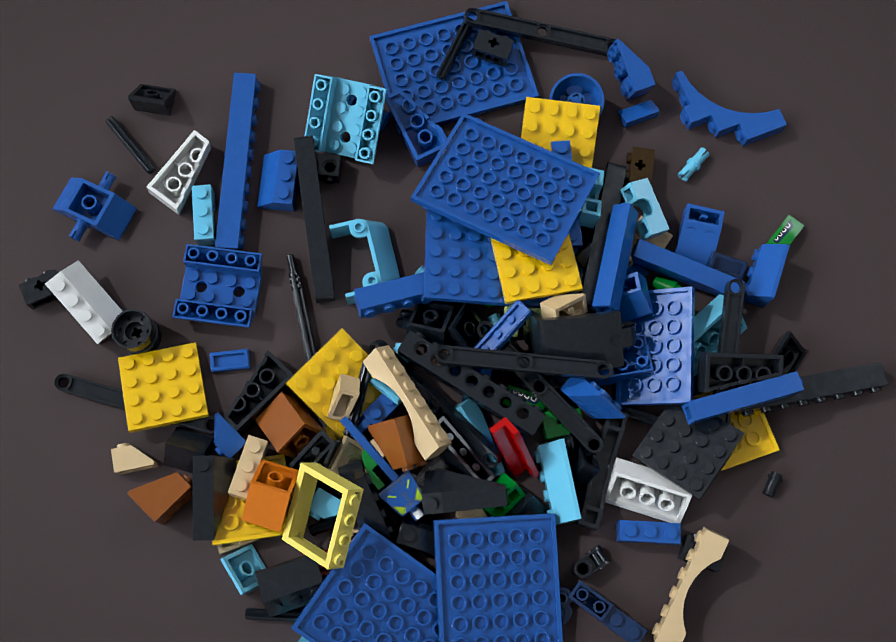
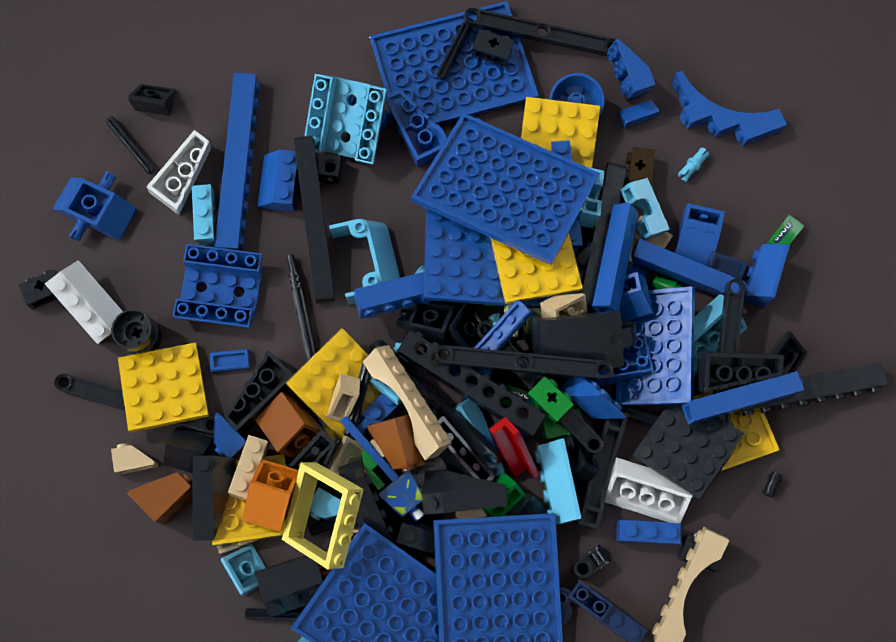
(552, 410): none -> green brick

